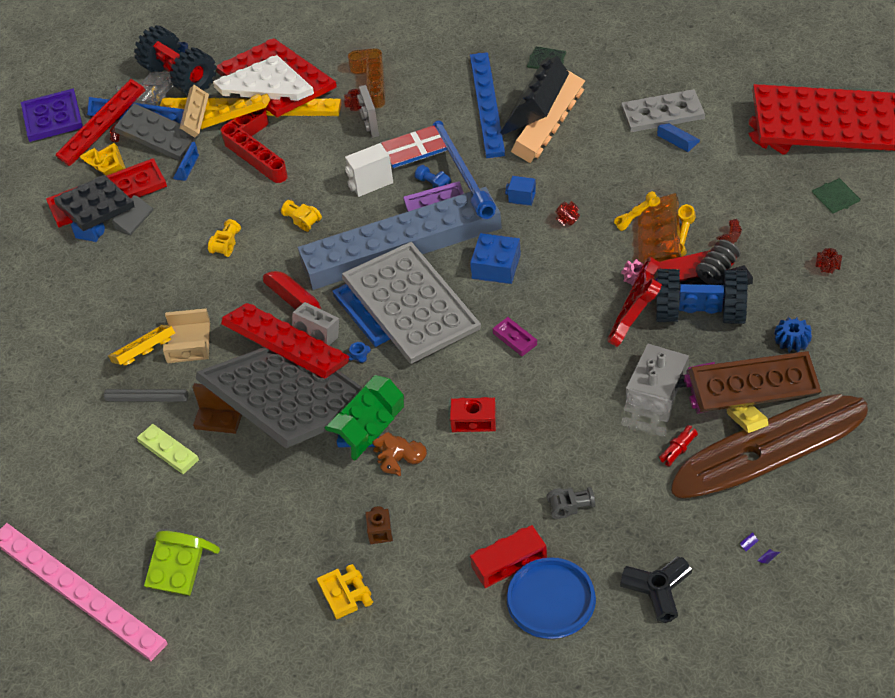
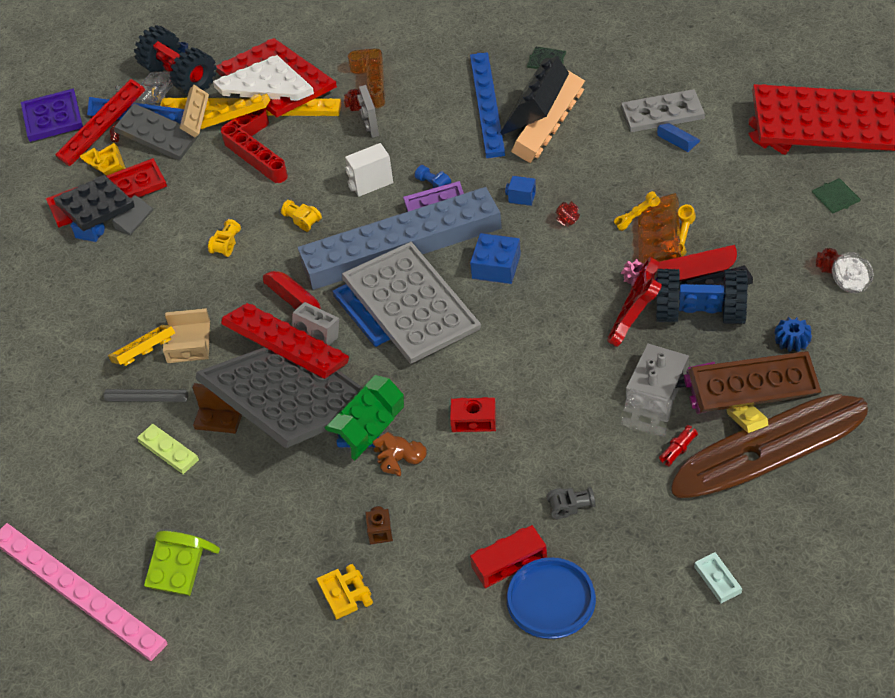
(187, 163): blue slope -> none
(354, 353): blue plate -> none
(431, 142): flag -> none
(514, 336): magenta plate -> none
(661, 597): black piece -> none
(717, 261): dark grey piece -> none
(718, 577): none -> light aqua plate
(734, 233): clear red piece -> none
(748, 542): dark purple sticker -> none
(852, 272): none -> clear tile

